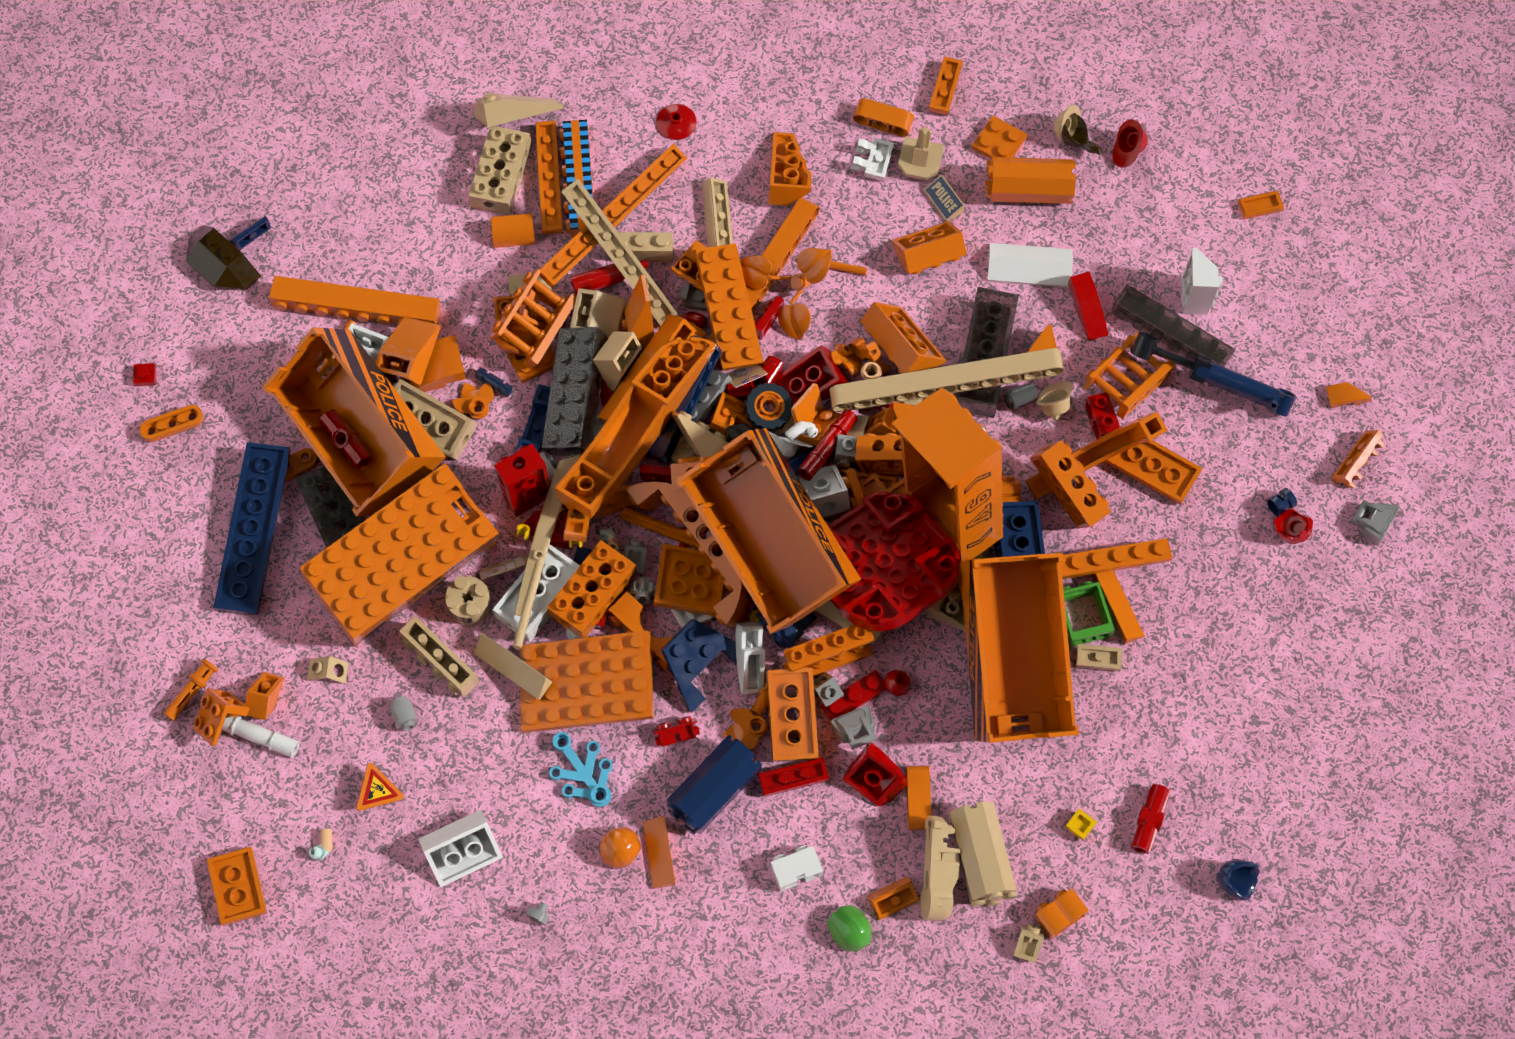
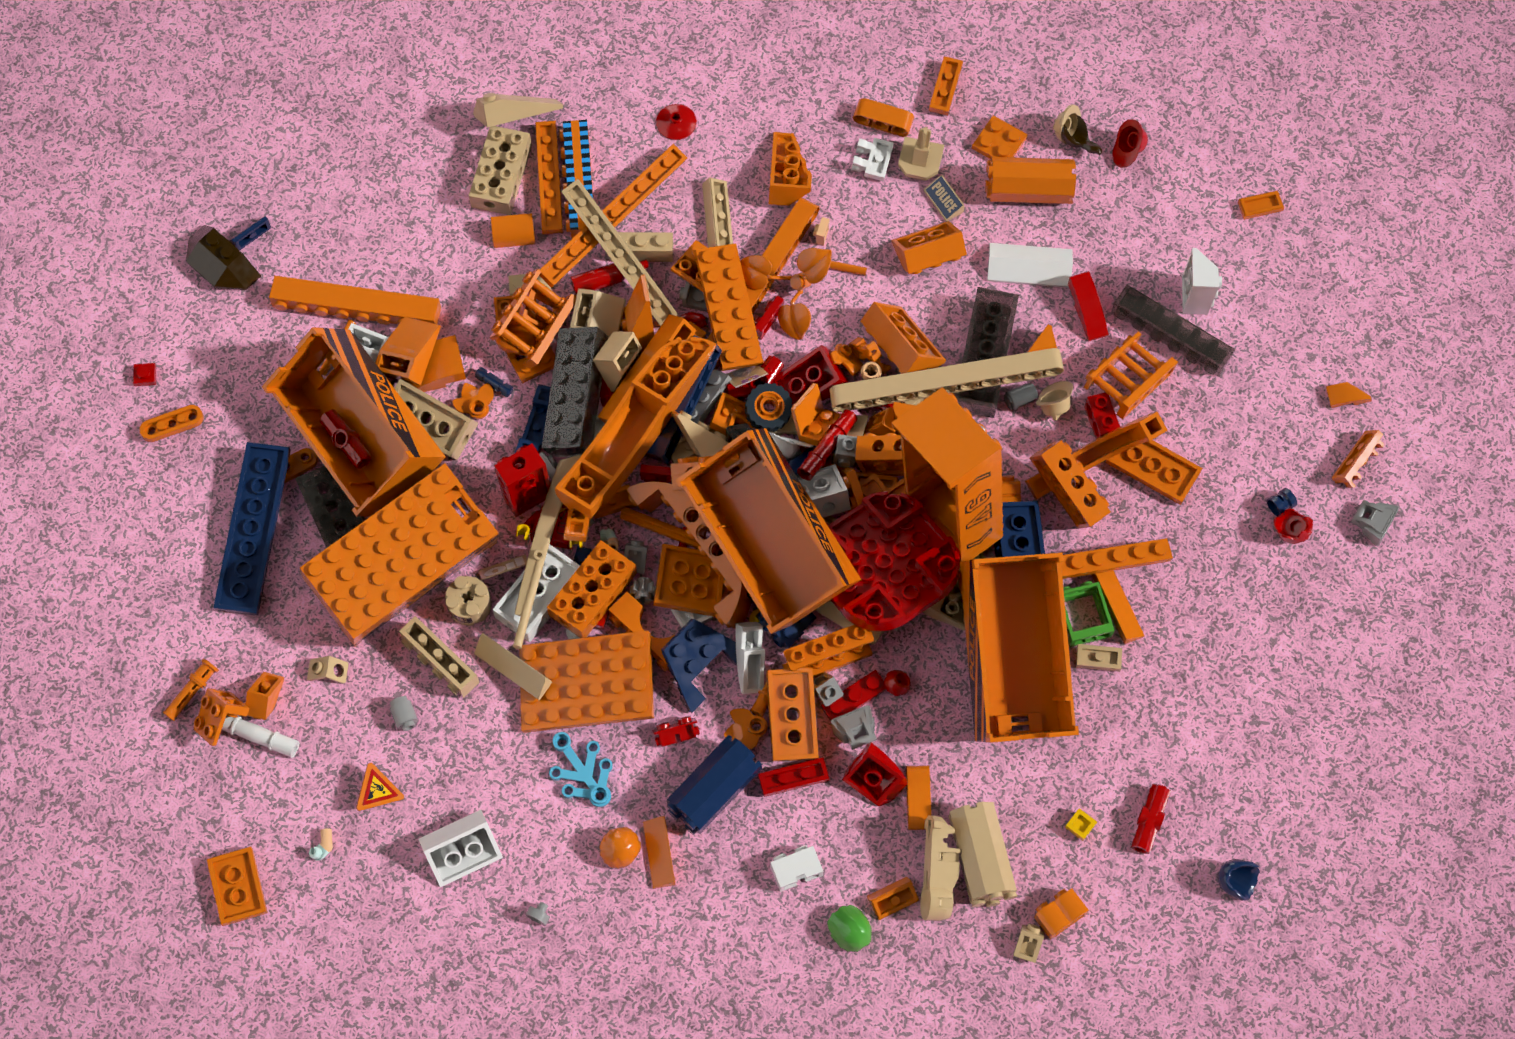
(803, 428): white arm -> none
(821, 231): none -> light nougat plate
(1204, 370): dark blue piece -> none

